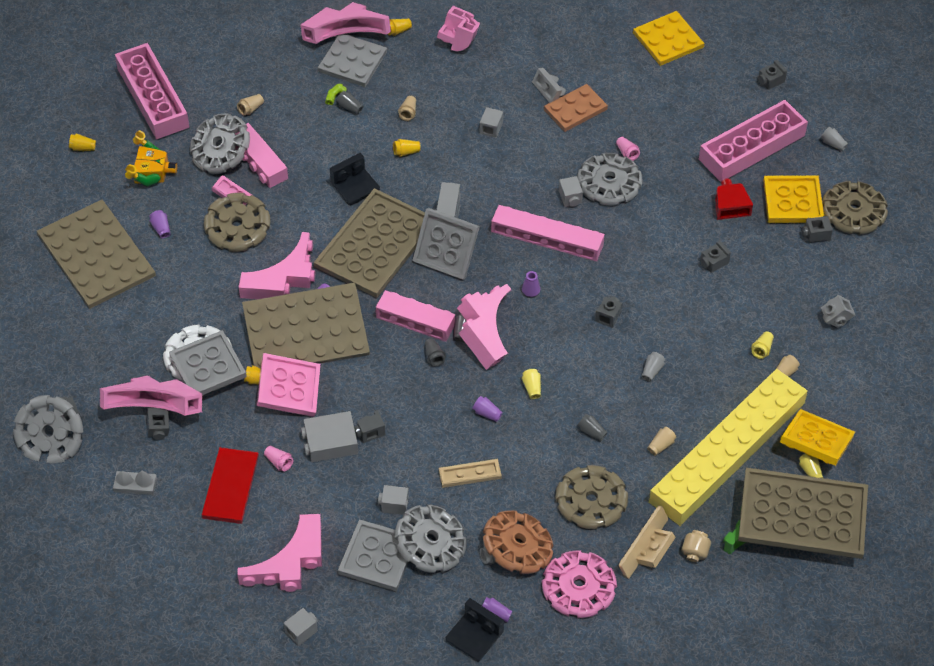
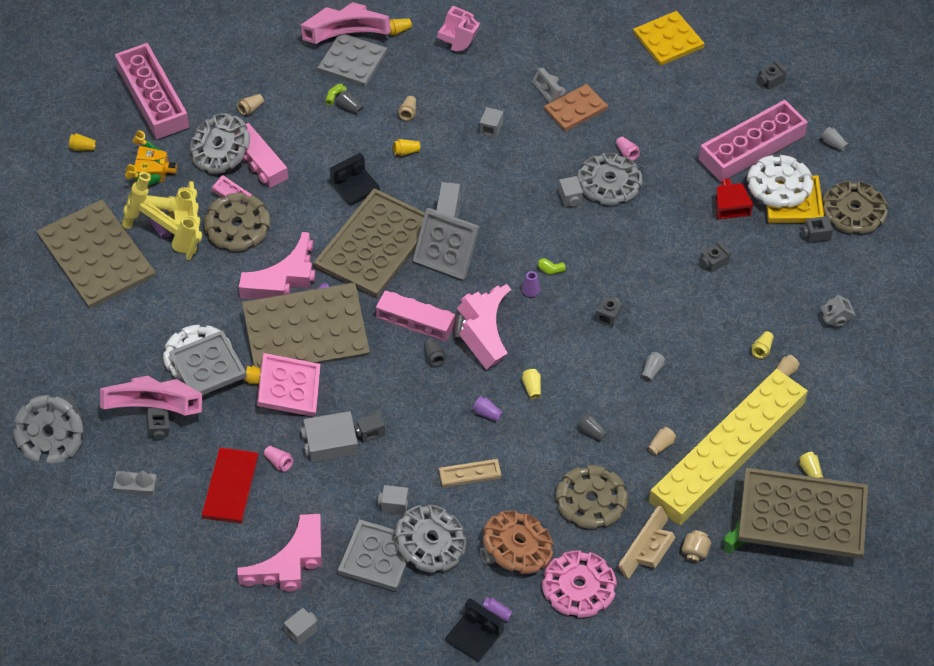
(181, 209): none -> light yellow plate
(547, 233): bright pink brick -> none
(550, 268): none -> lime arm
(784, 193): none -> white plate
(817, 437): yellow plate -> none

